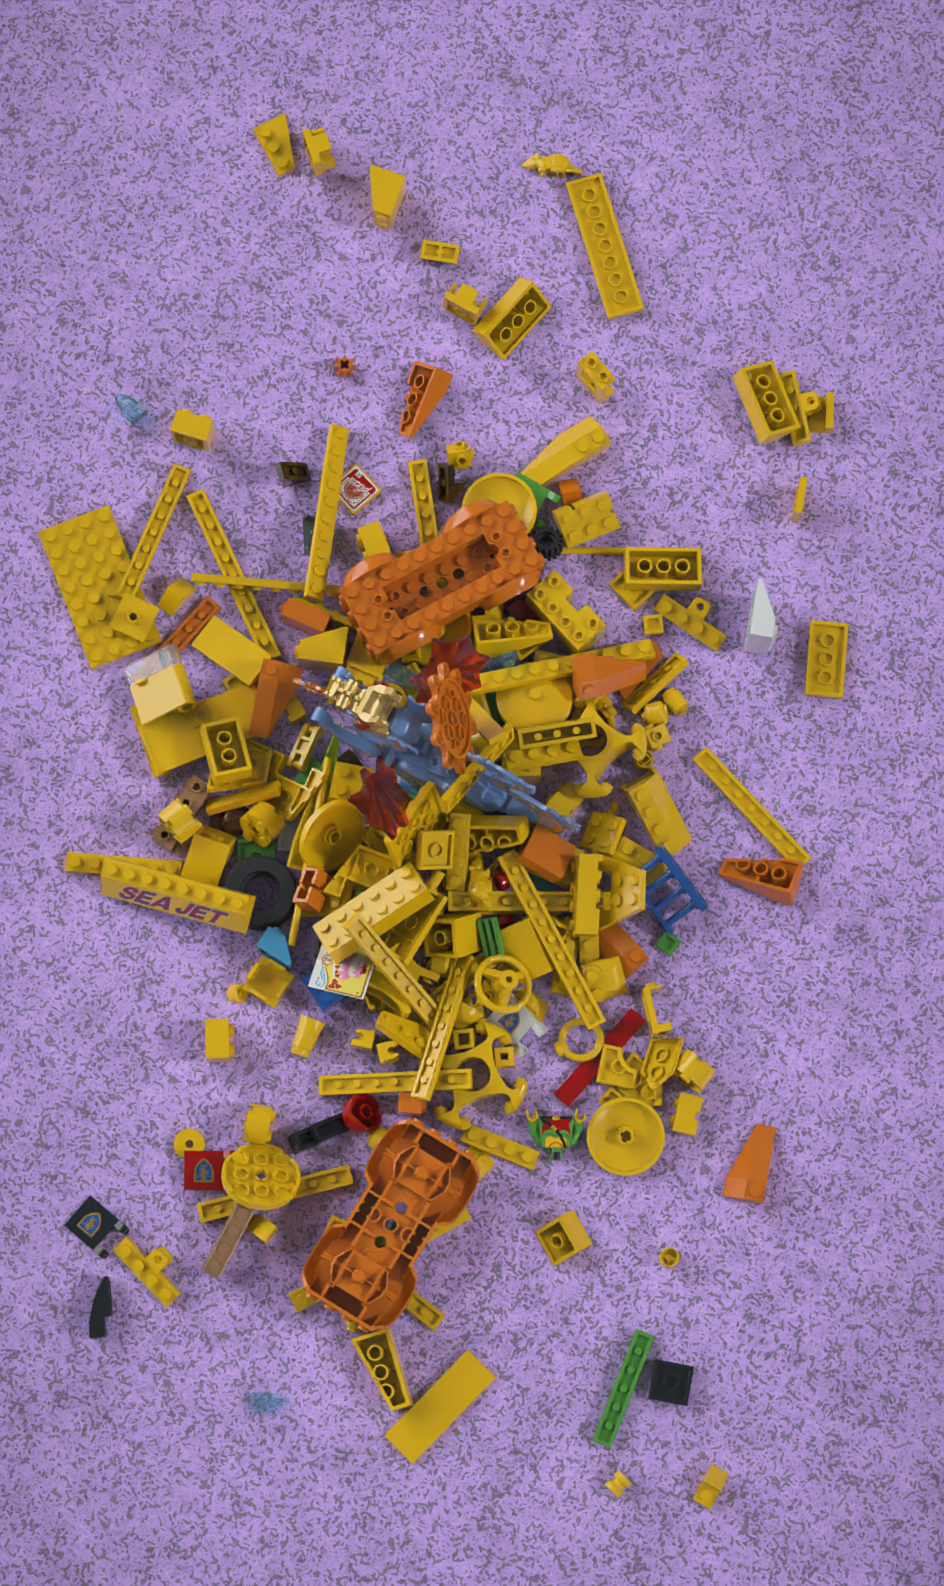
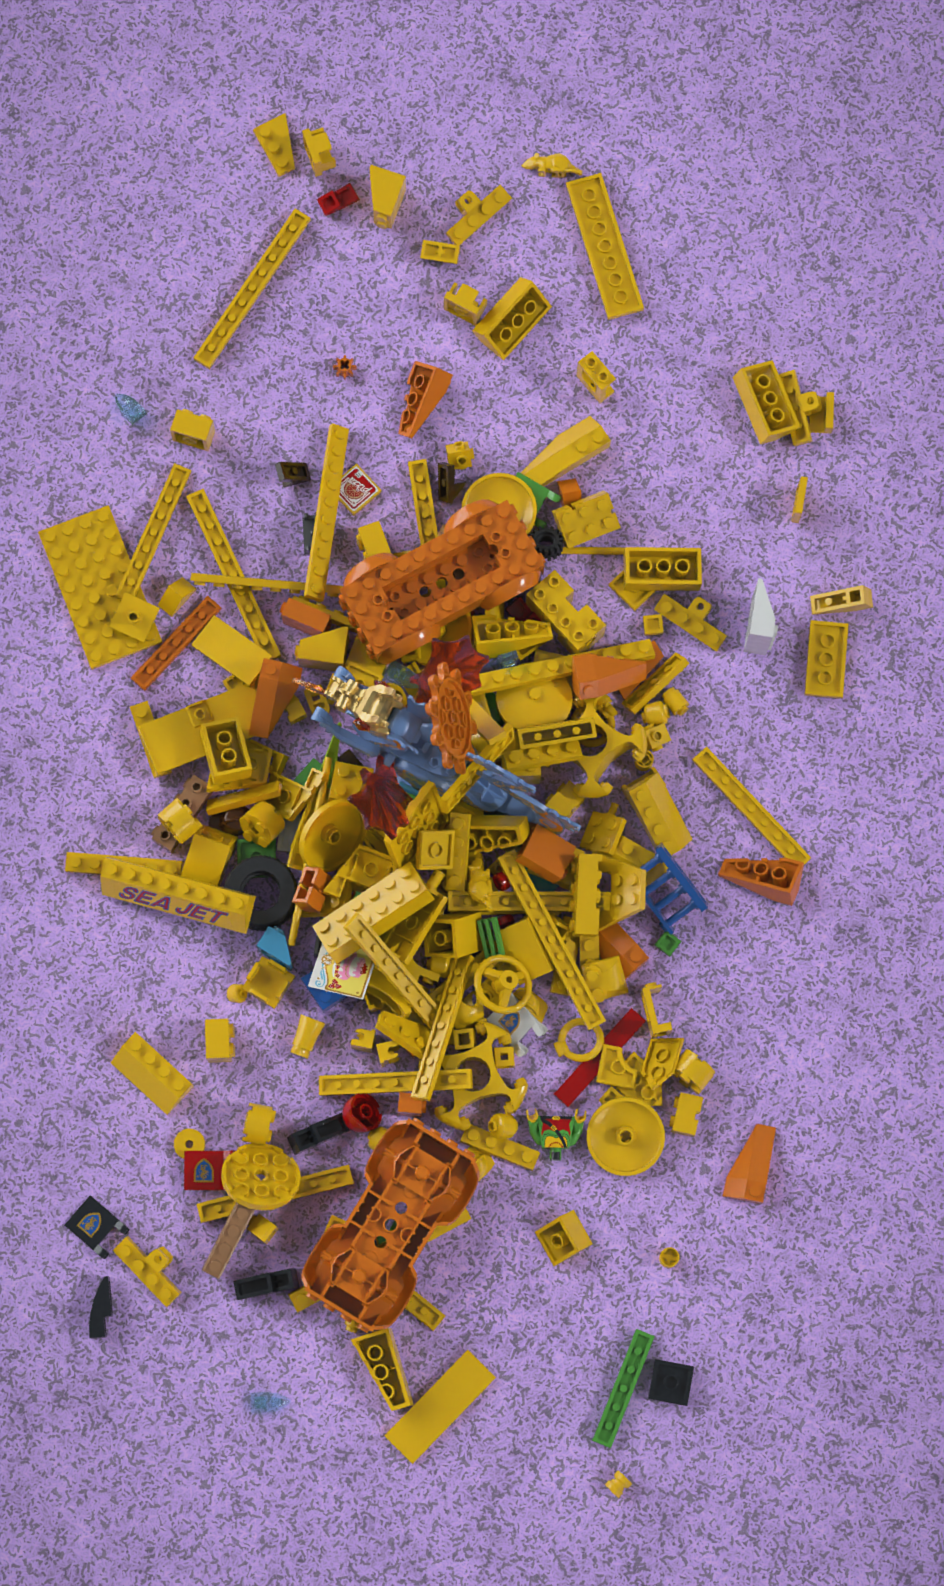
(151, 1073): none -> yellow slope
(160, 684): yellow door -> none
(252, 288): none -> yellow plate
(266, 1284): none -> black slope
(304, 747): yellow plate -> none
(322, 702): none -> yellow plate
(337, 200): none -> red slope
(476, 212): none -> yellow plate
(502, 1125): none -> yellow head
(710, 1486): yellow slope -> none
(842, 600): none -> yellow slope

